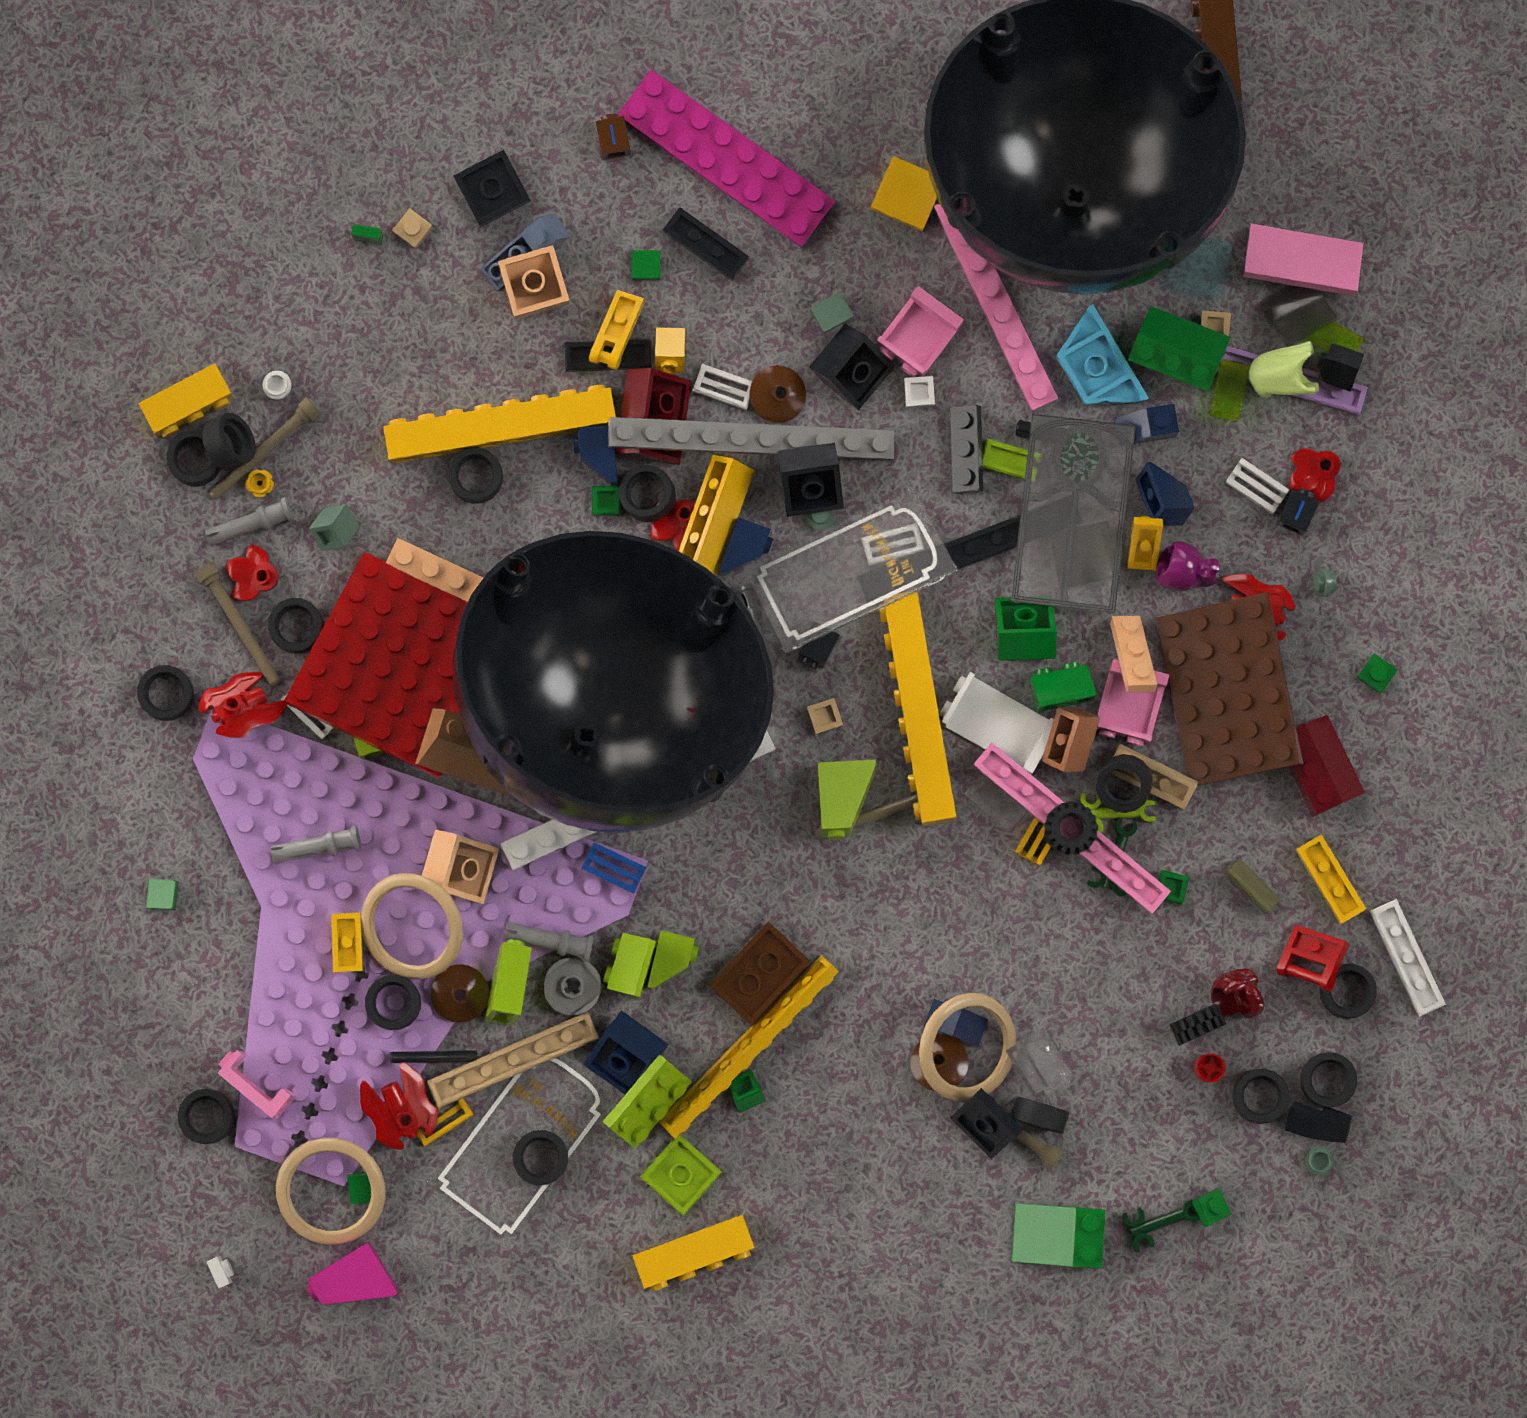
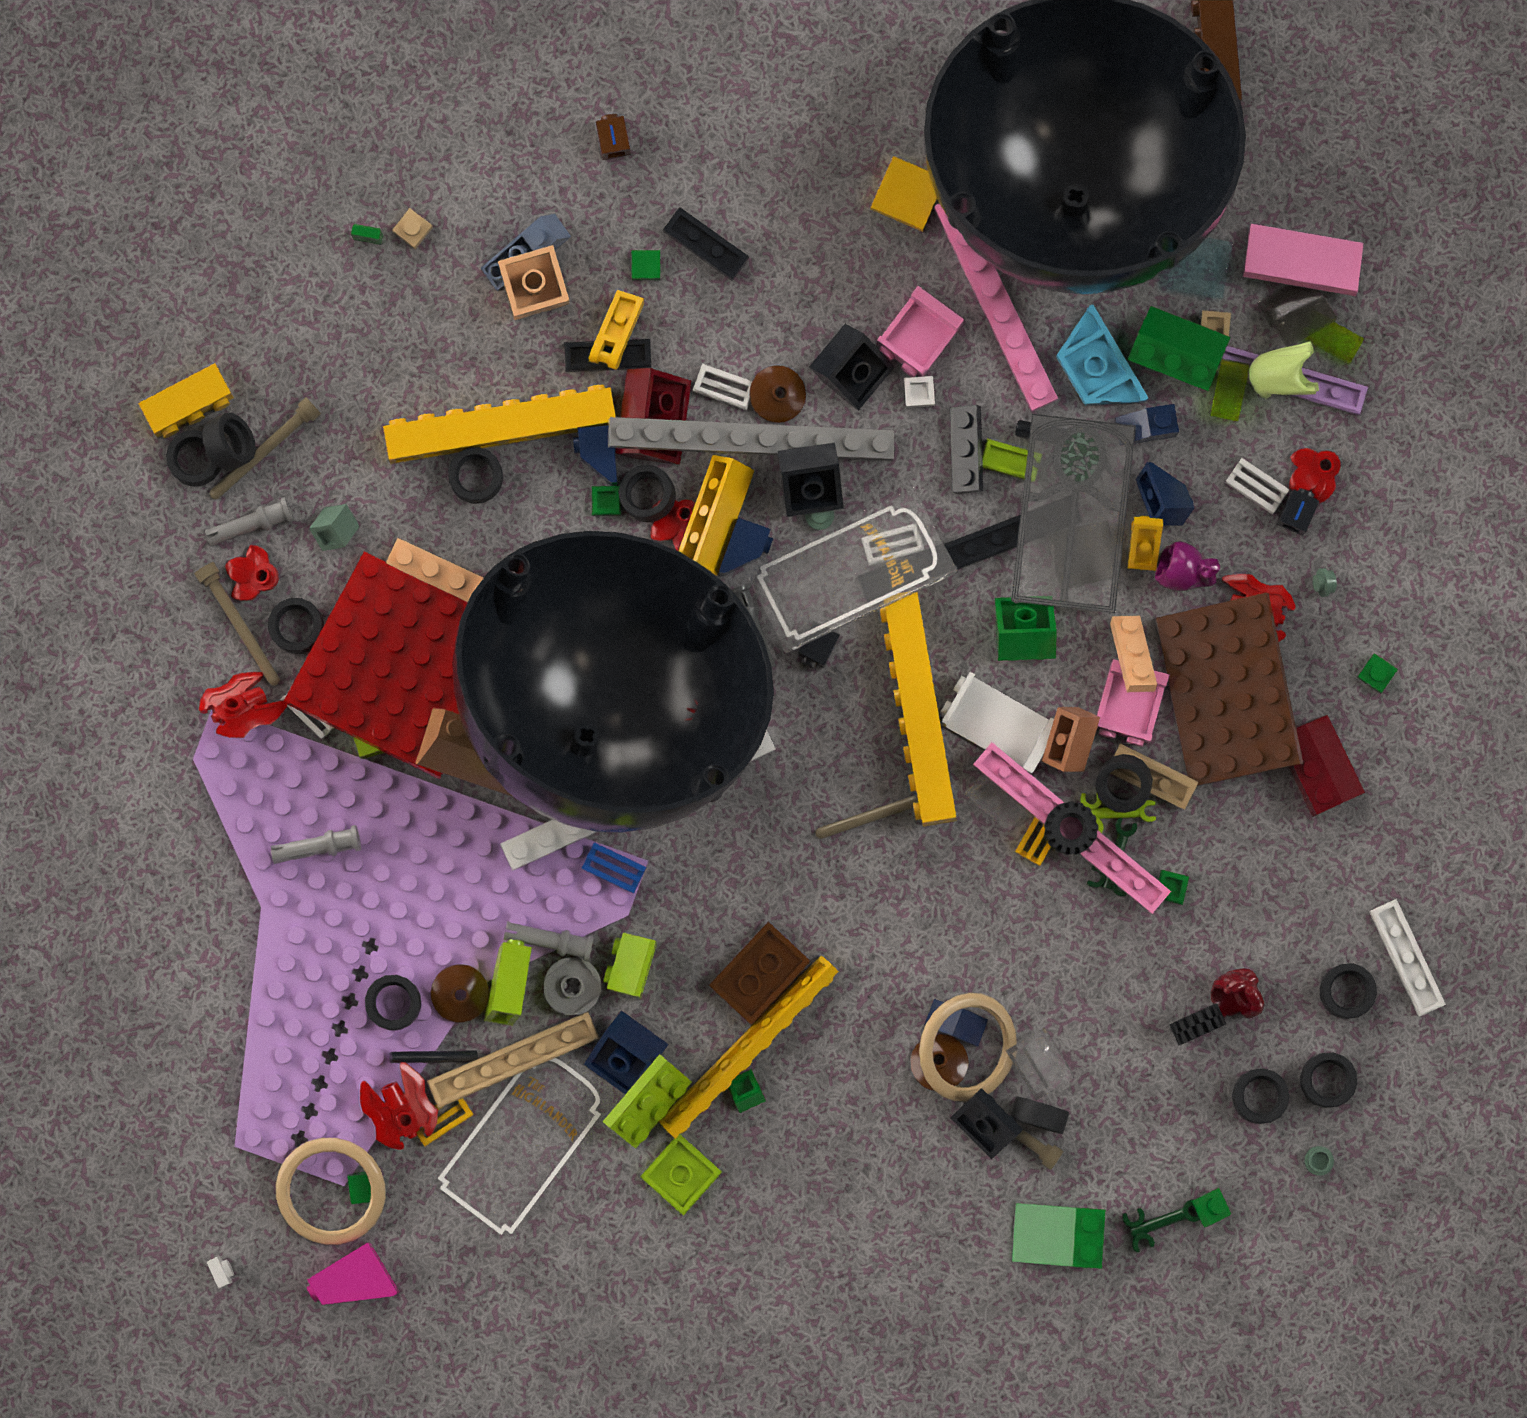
(157, 672): black tyre -> none
(162, 894): slope -> none
(184, 1120): black tyre -> none
(258, 475): yellow plate -> none
(272, 1107): bright pink panel -> none
(277, 385): white plate -> none
(347, 942): yellow plate -> none
(441, 896): tan wedge -> none
(460, 865): light nougat slope -> none
(491, 188): black plate -> none
(518, 1160): black tyre -> none
(670, 350): yellow brick -> none
(671, 957): lime slope -> none
(693, 1252): yellow brick -> none
(726, 158): dark pink plate -> none
(824, 716): tan plate -> none
(832, 312): sand green panel -> none
(842, 795): lime slope -> none
(1061, 687): green slope -> none
(1209, 1068): red wheel -> none
(1252, 886): olive slope -> none
(1316, 949): red plate -> none
(1317, 1124): black slope -> none
(1330, 879): yellow plate -> none
(1339, 366): black brick -> none

